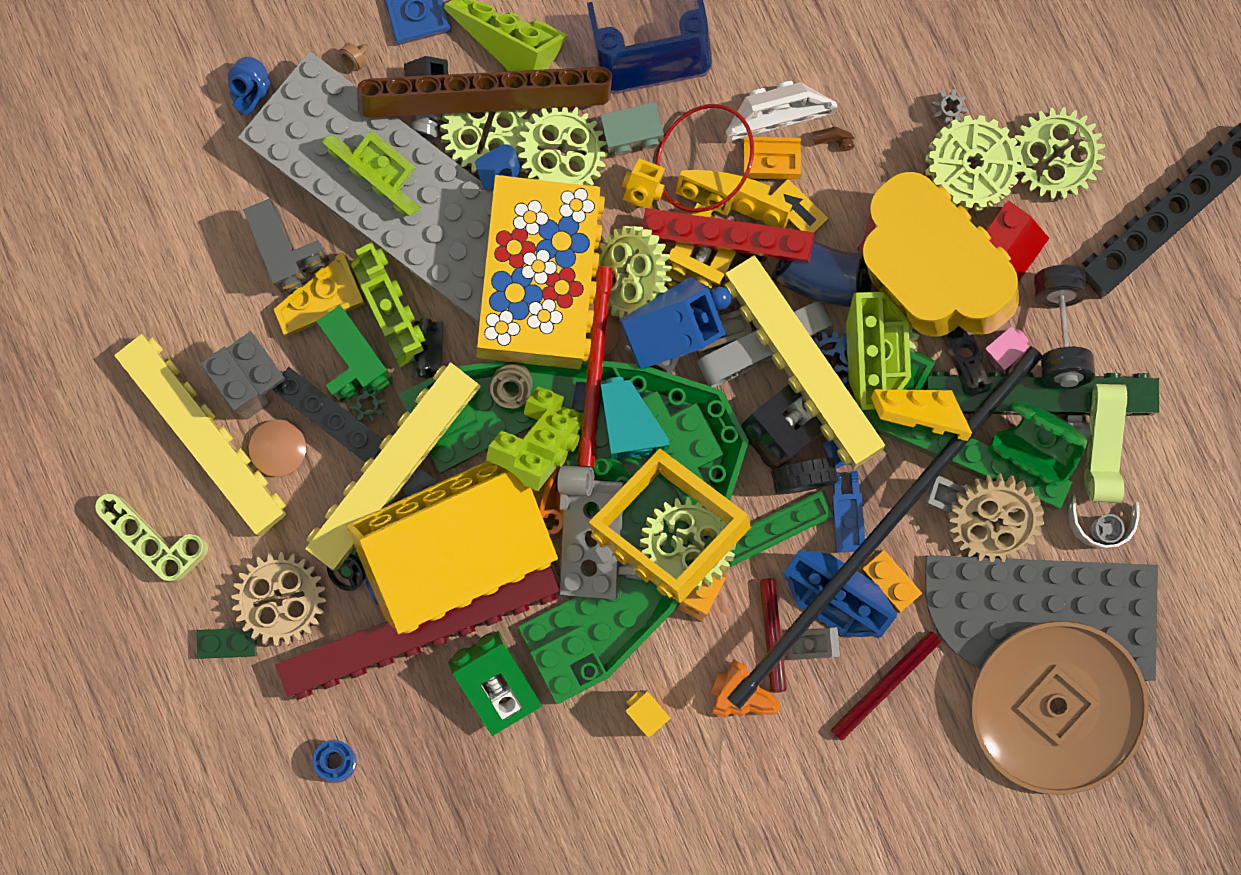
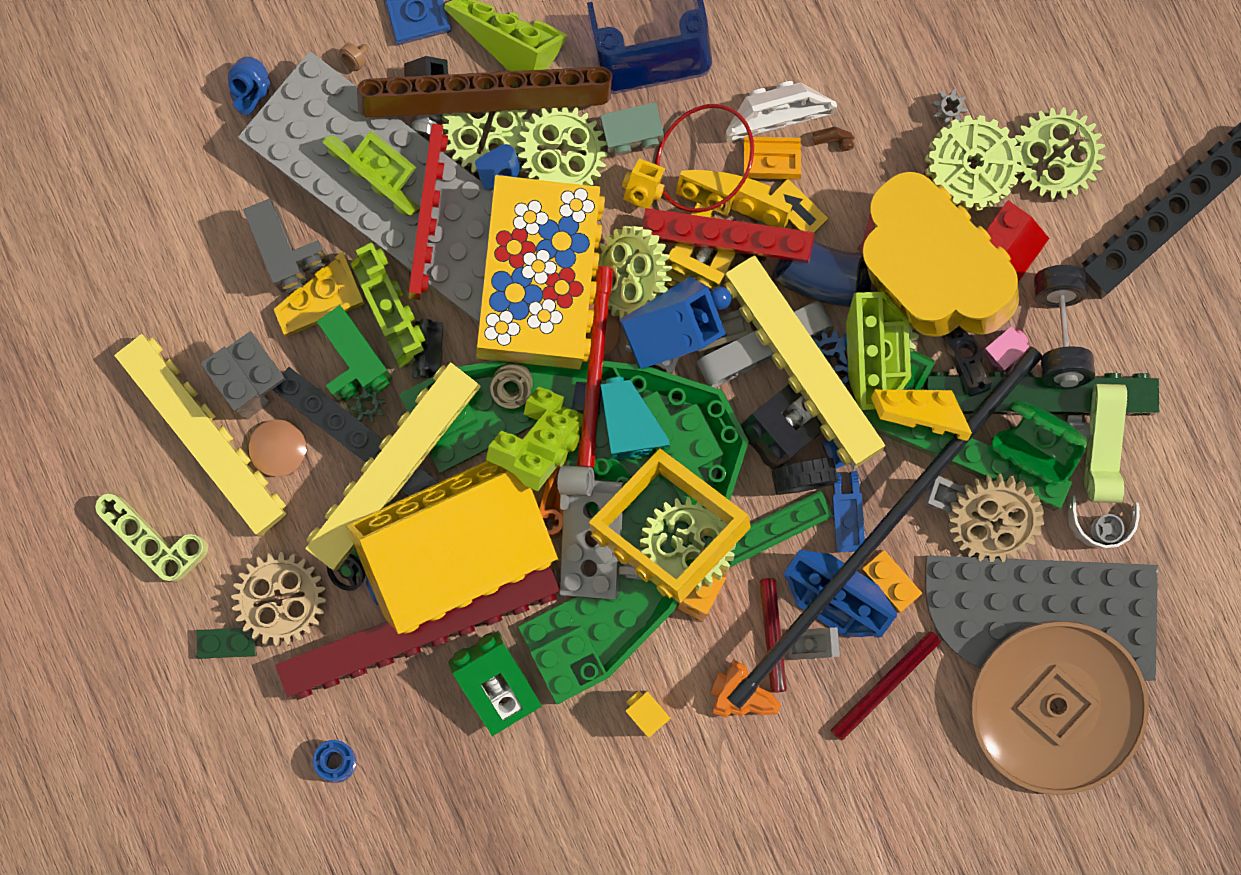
(427, 224): none -> red plate

